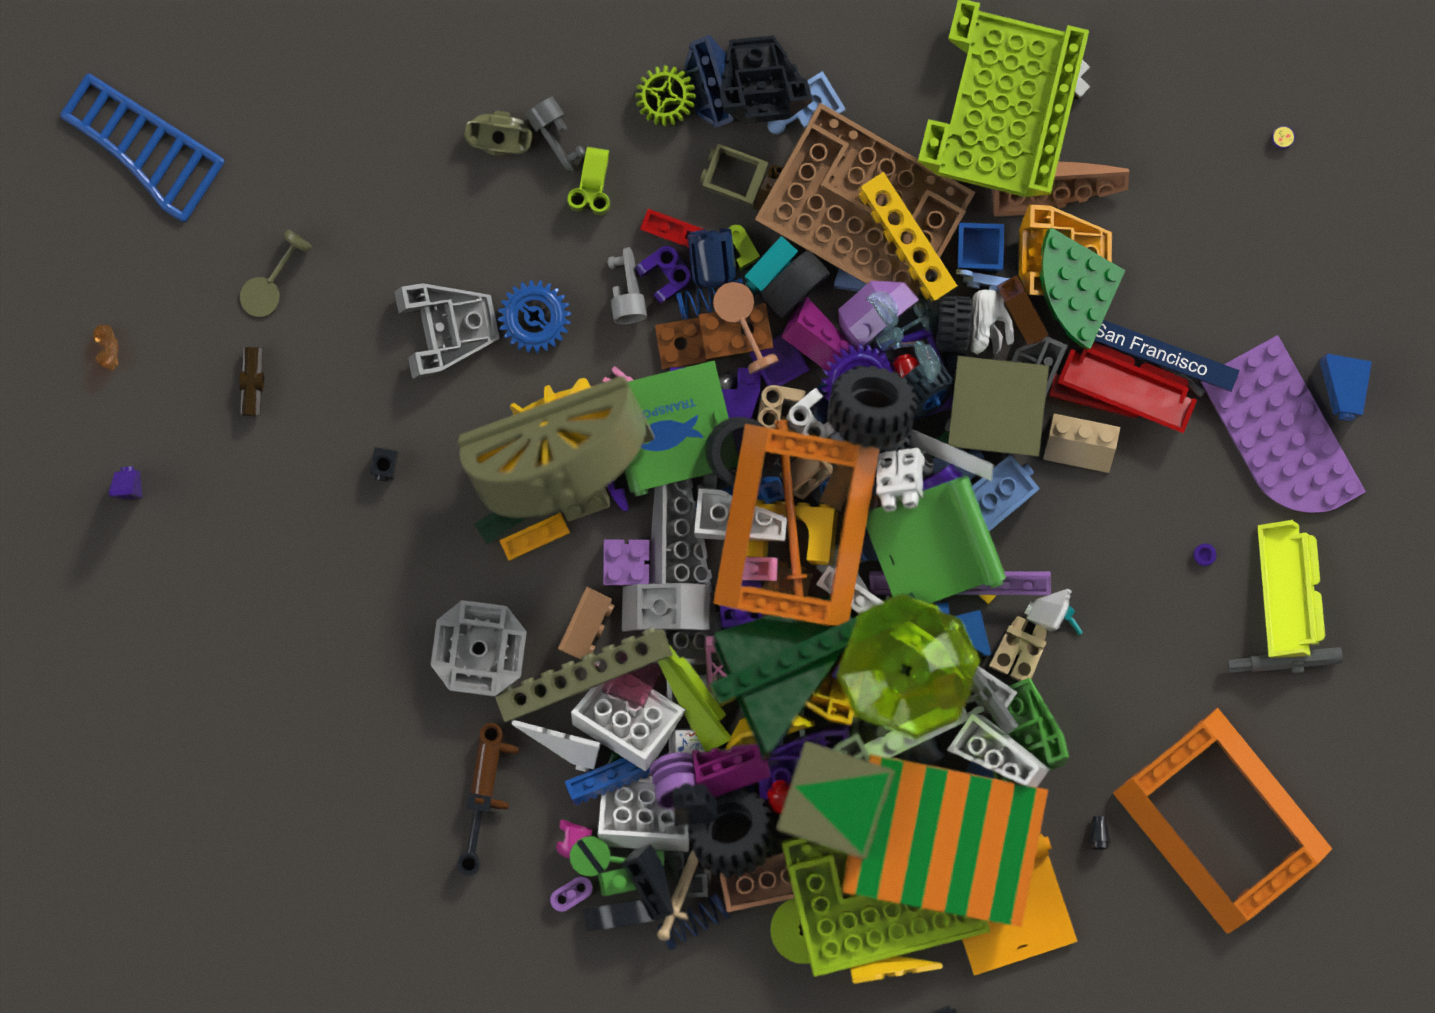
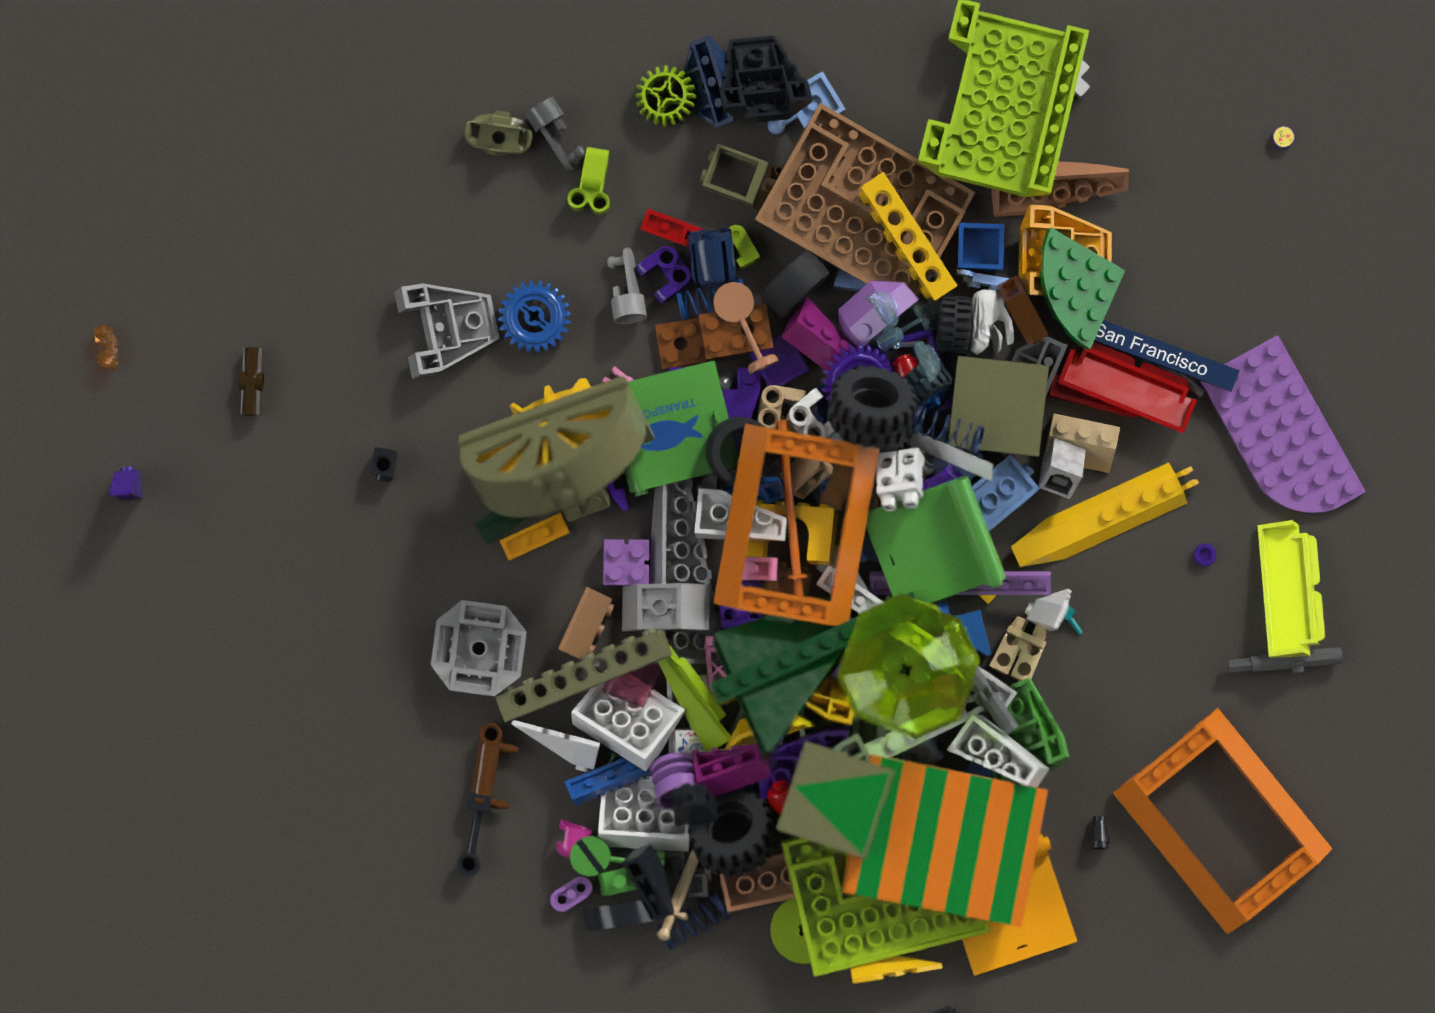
(135, 167): blue bar -> none
(260, 295): olive piece -> none
(770, 266): teal window -> none
(975, 444): none -> dark blue piece
(1062, 468): none -> flat silver piece
(1103, 516): none -> yellow hinge
(1346, 384): blue slope -> none

